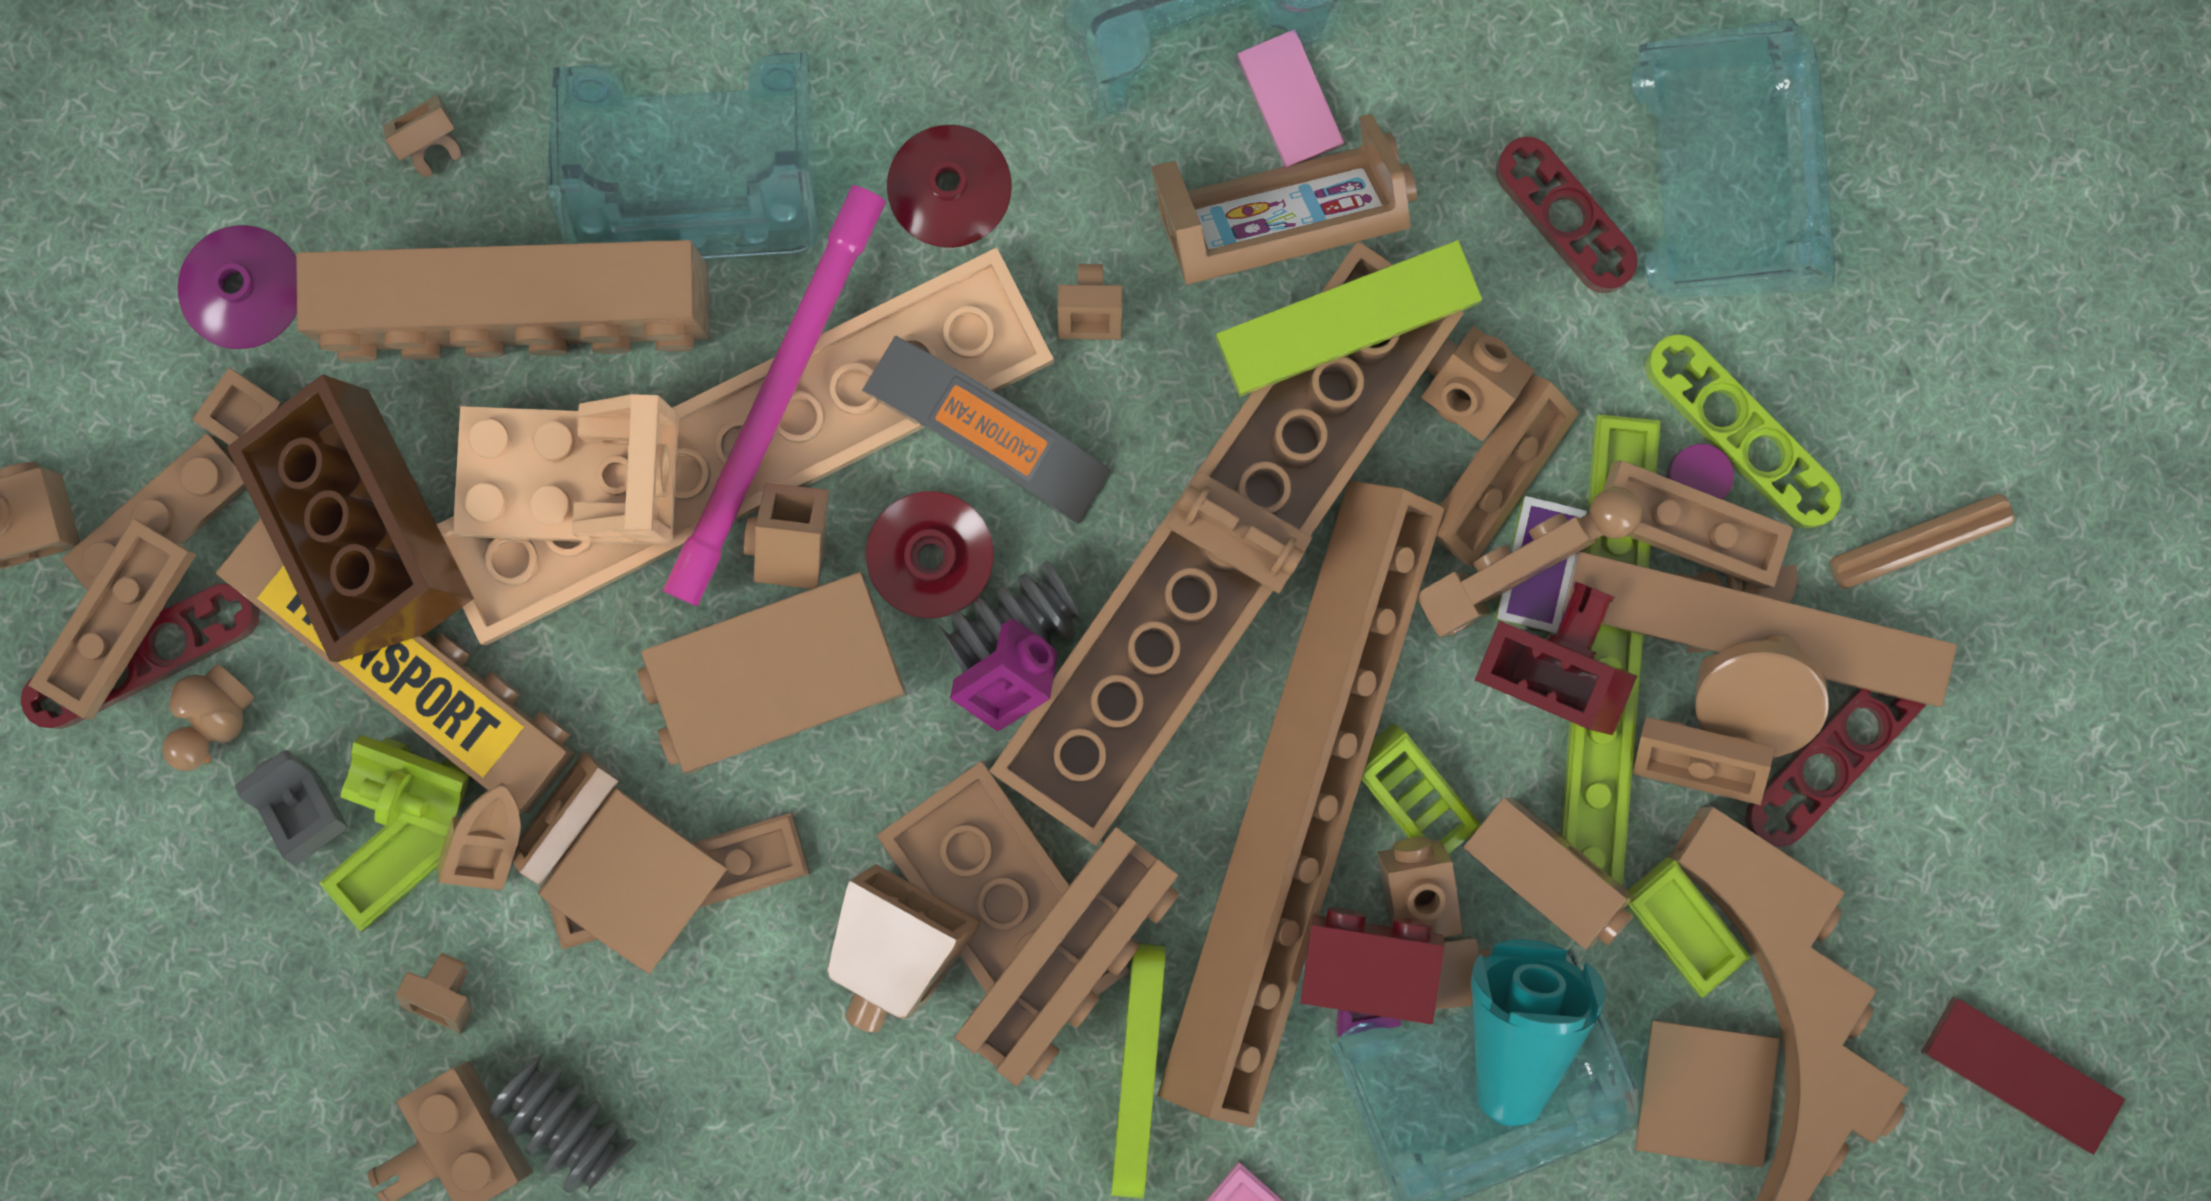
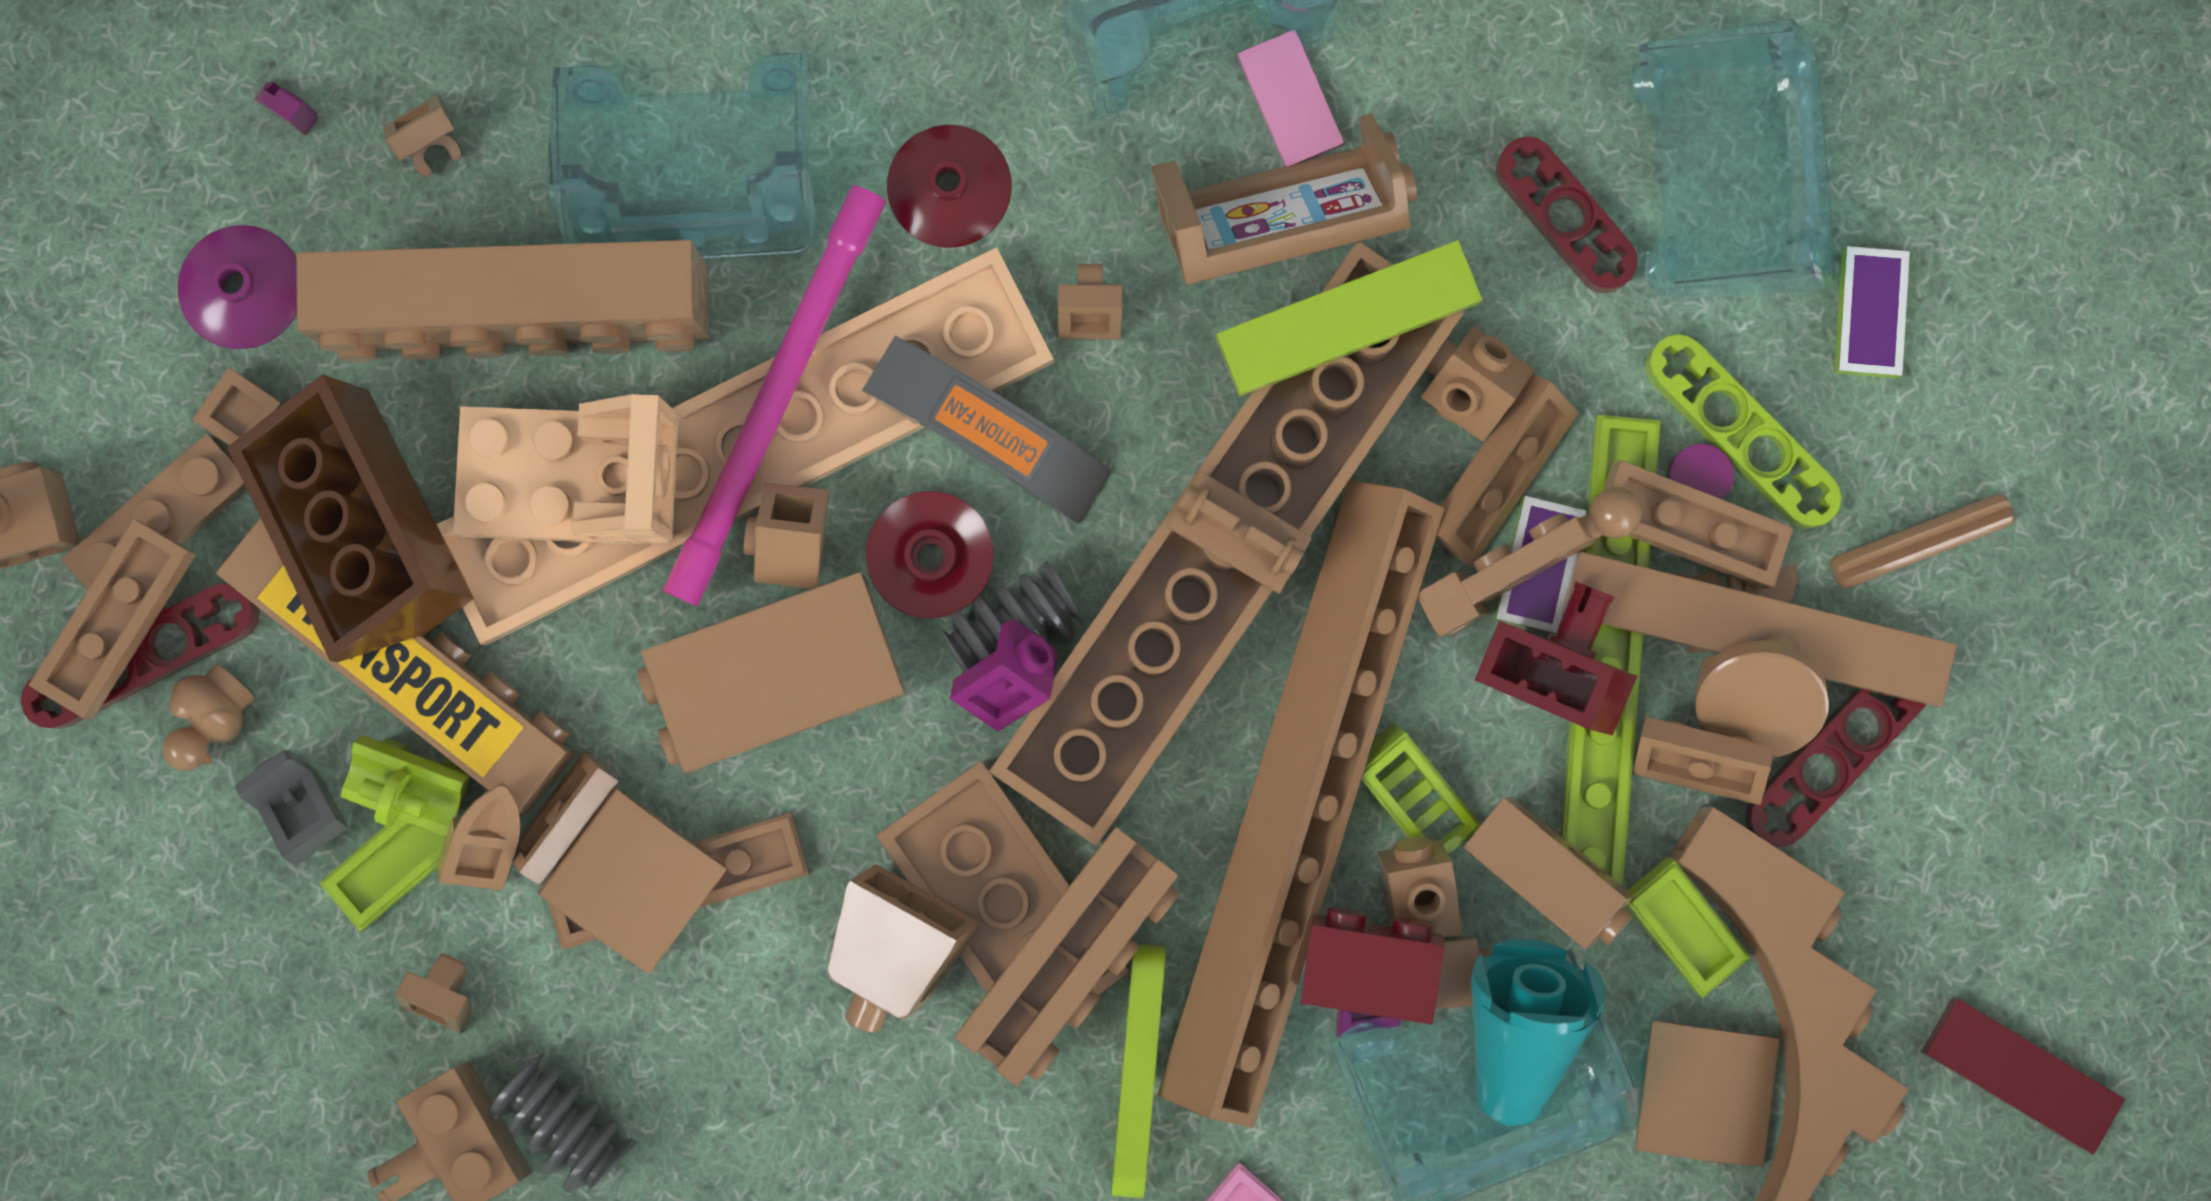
(287, 107): none -> magenta tile
(1872, 312): none -> tile

